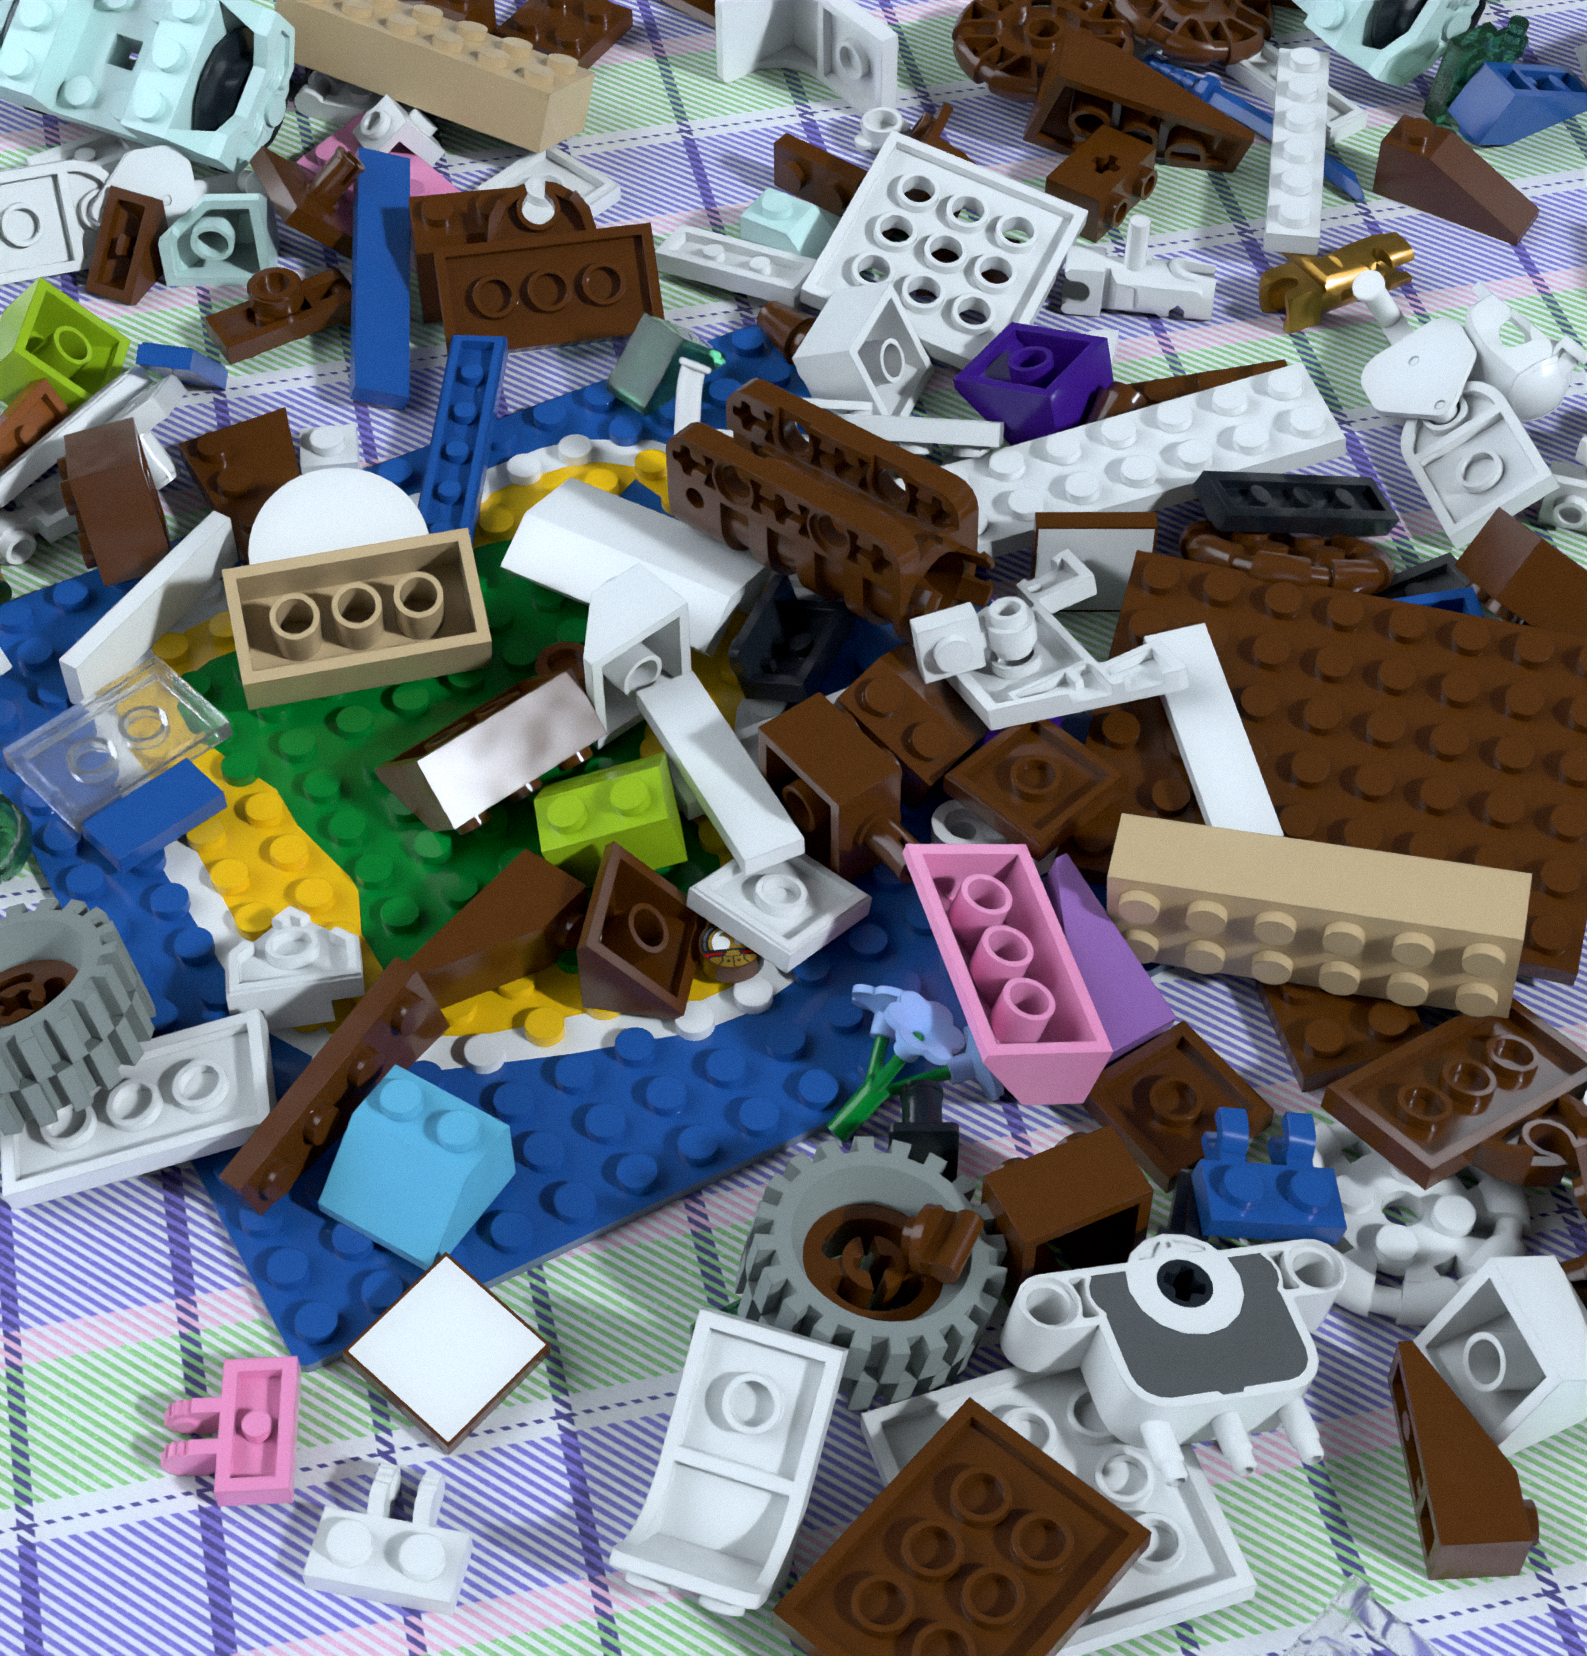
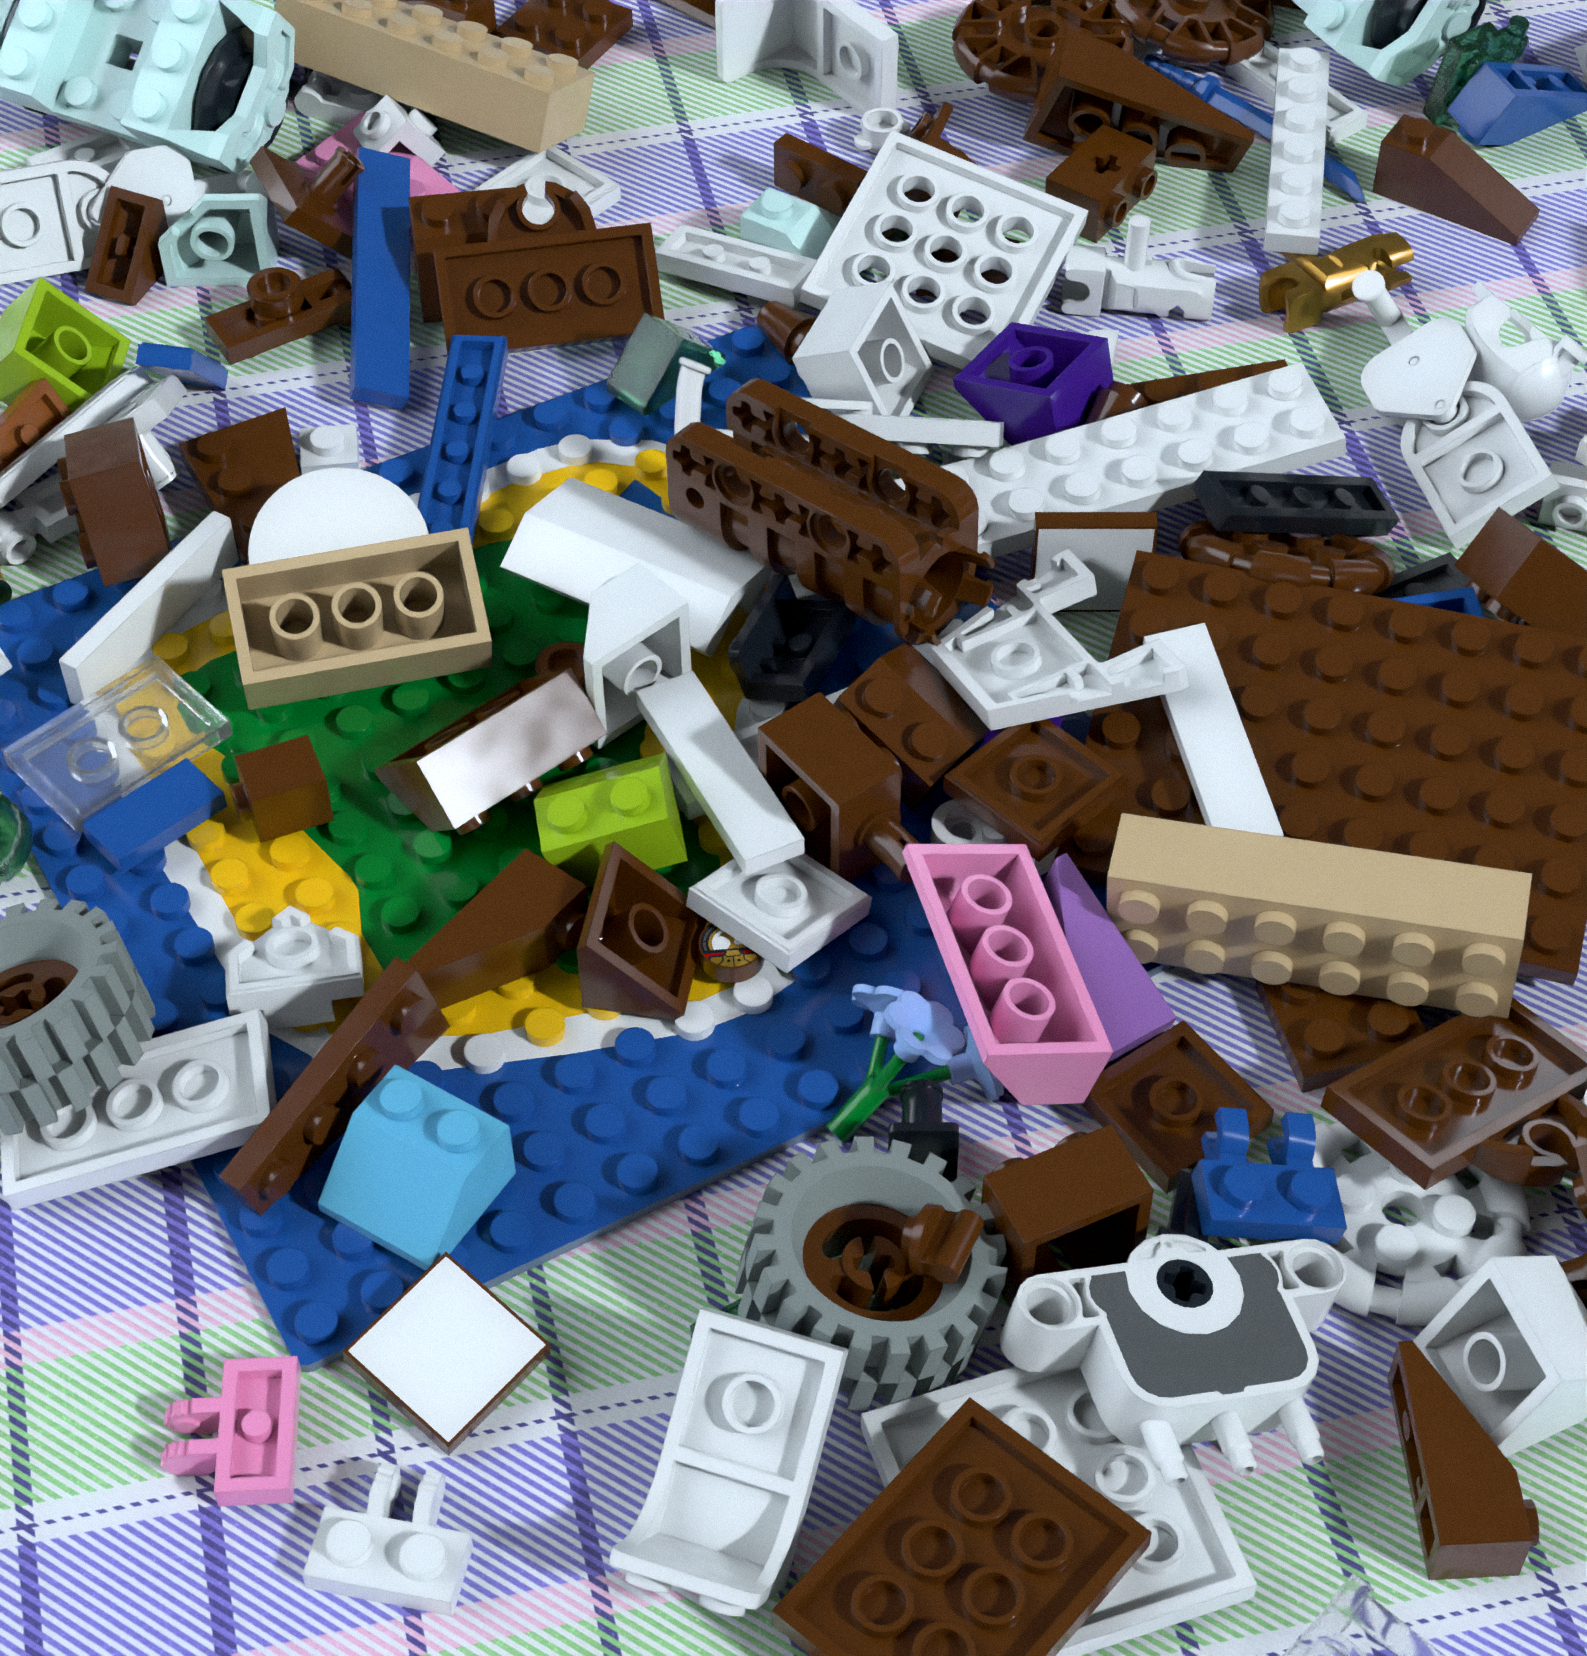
(281, 789): none -> reddish brown brick
(955, 637): white plate -> none

